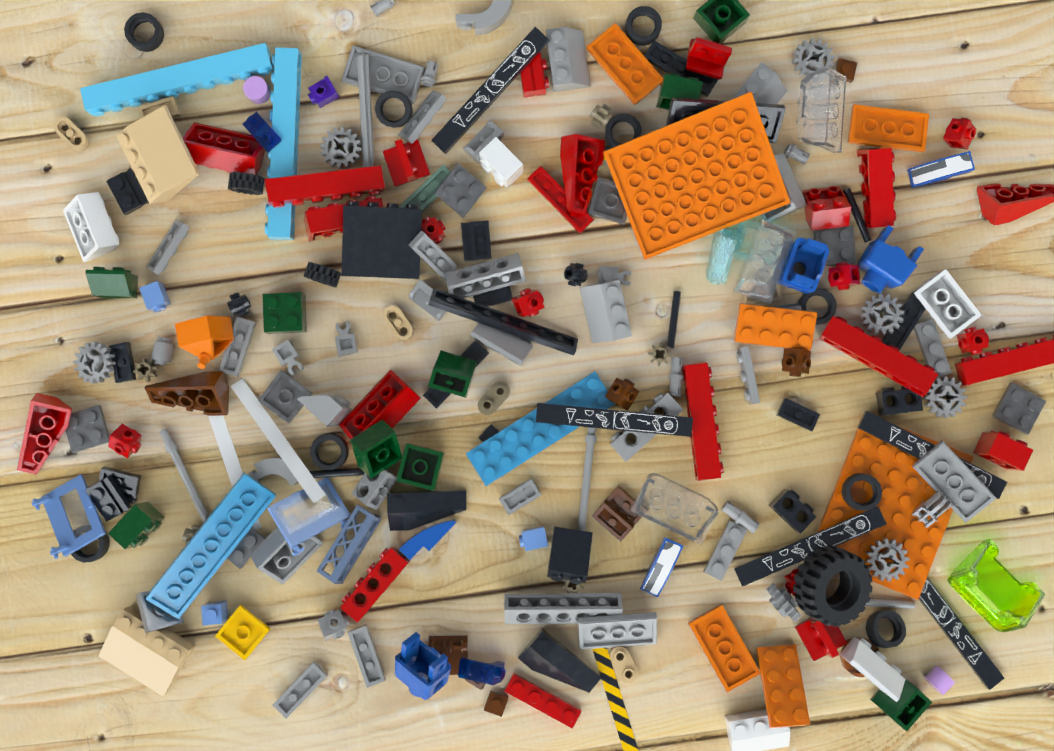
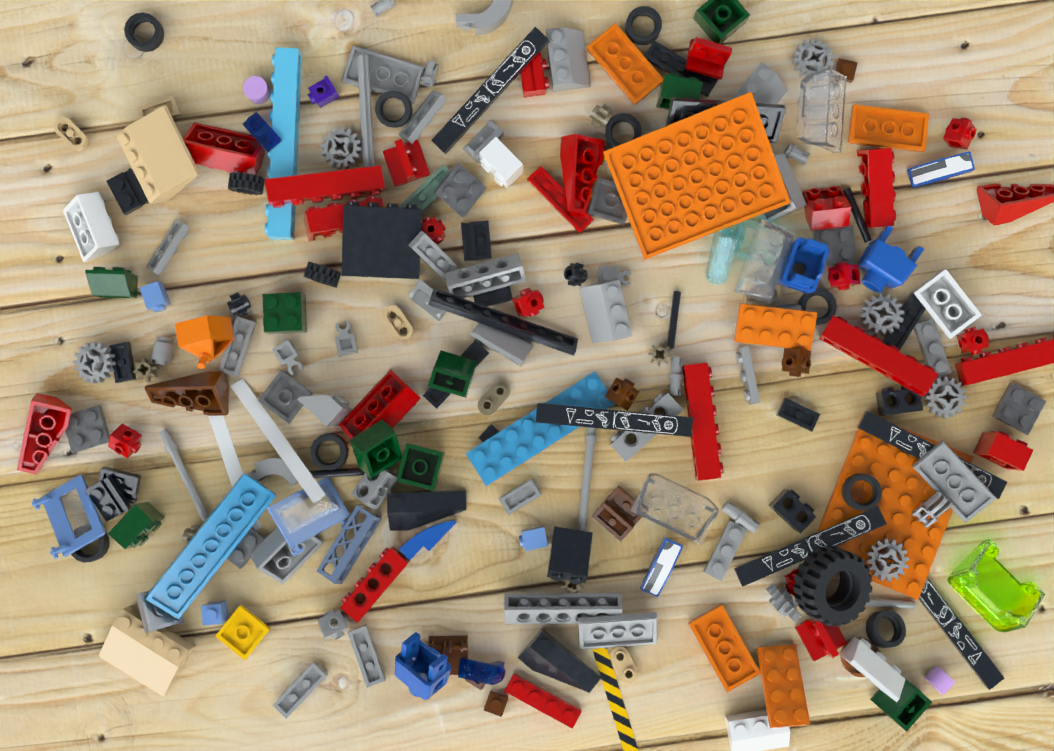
(177, 79): medium azure brick -> none

